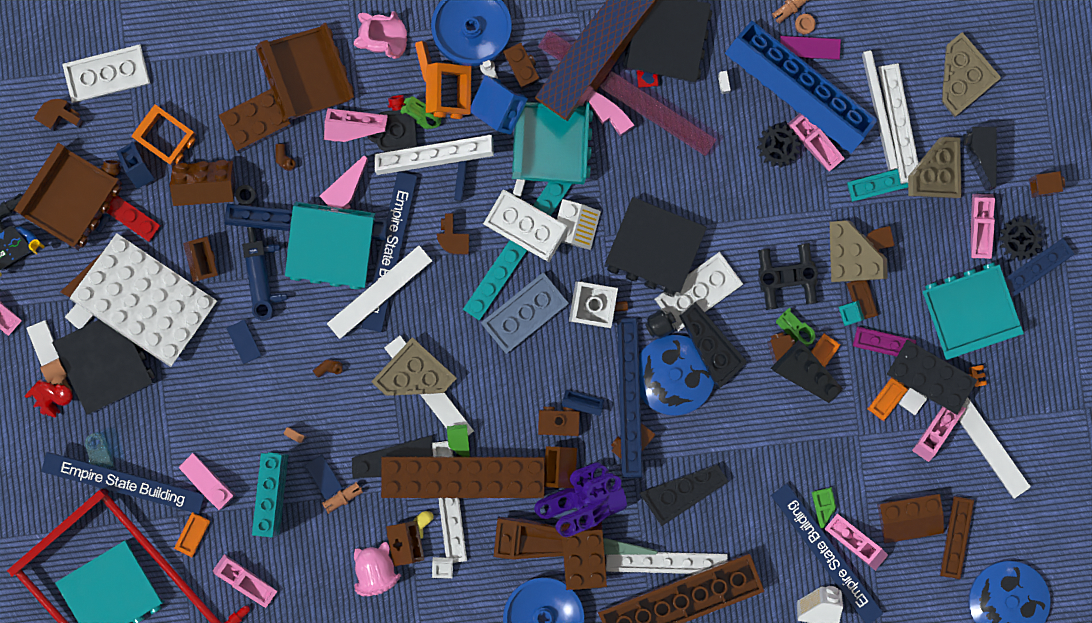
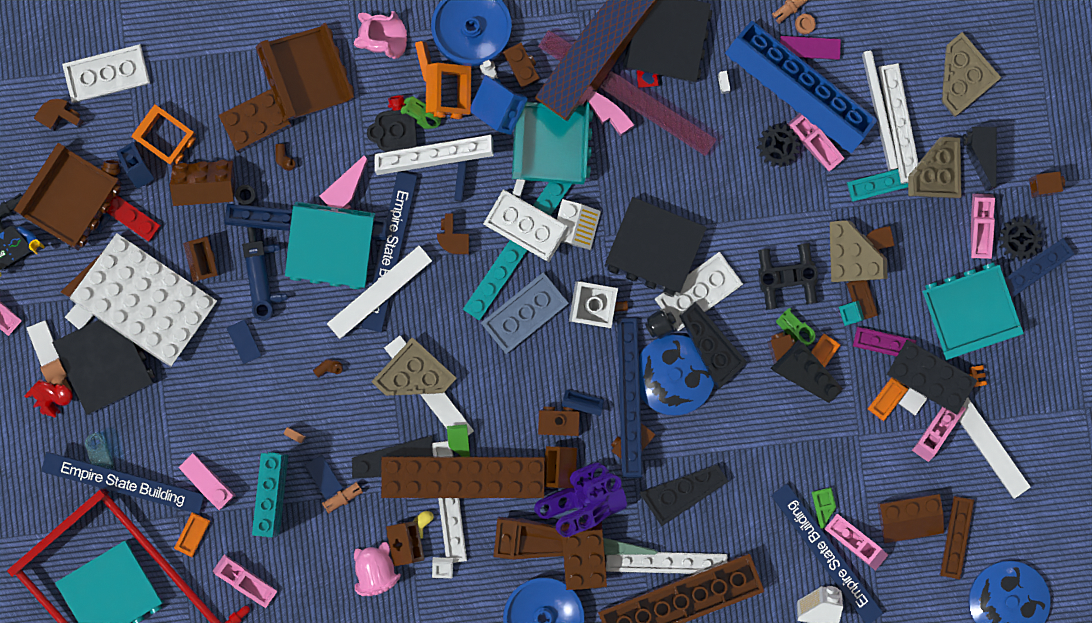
(350, 125): bright pink slope -> none

